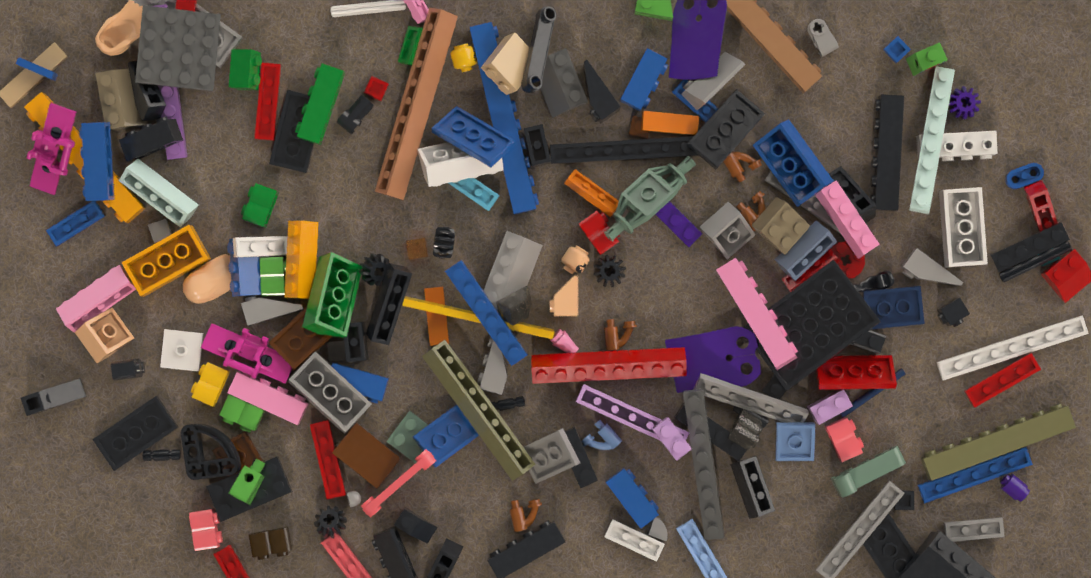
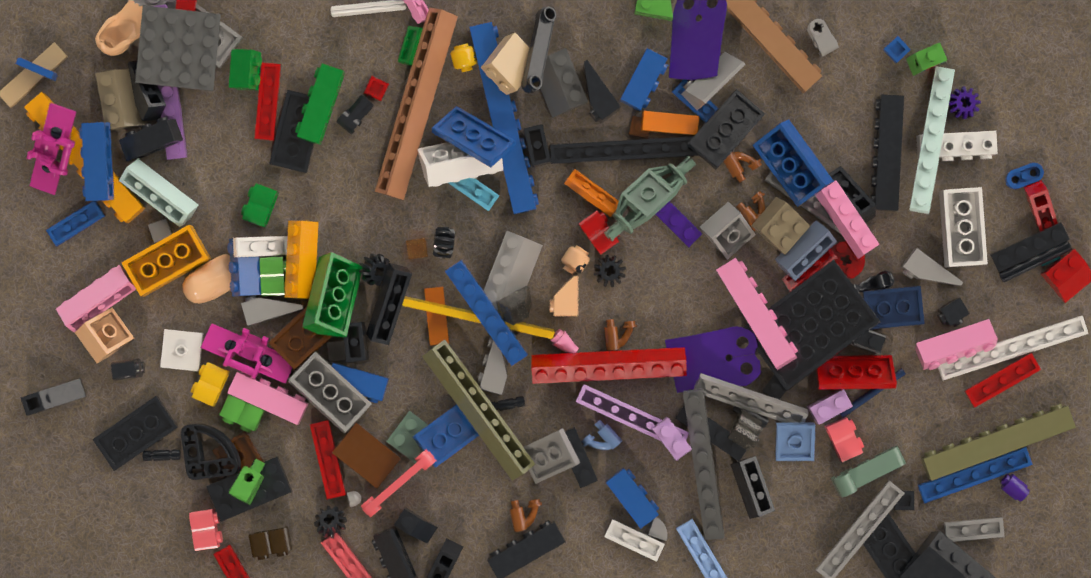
(956, 344): none -> bright pink brick

